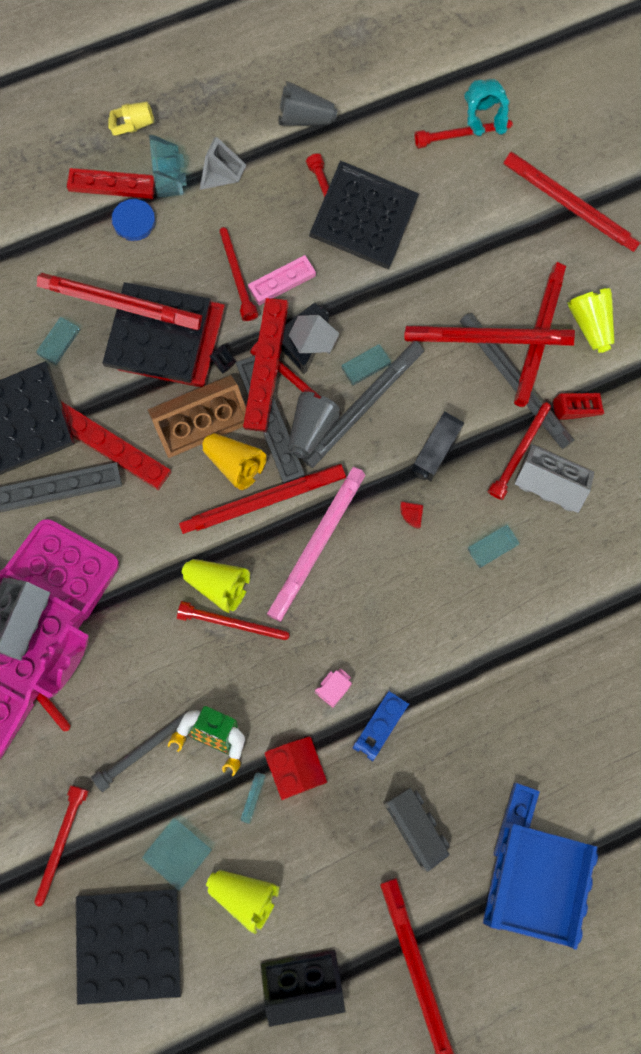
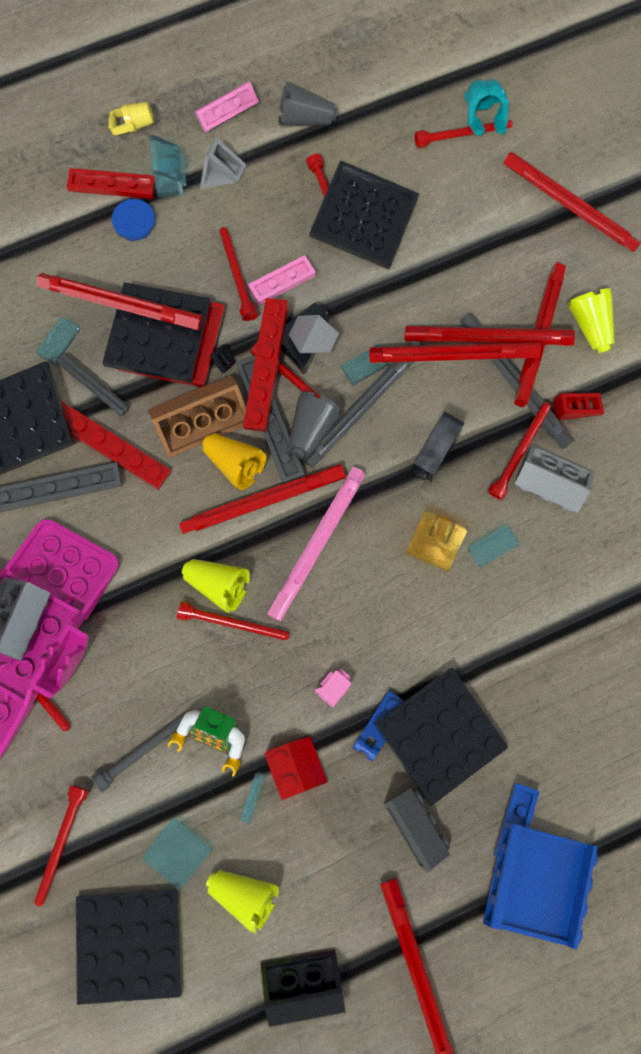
(93, 384): none -> dark grey axle
(226, 106): none -> bright pink plate
(412, 513): red tile -> none
(437, 540): none -> clear yellow plate
(441, 736): none -> black plate
(455, 352): none -> red piece

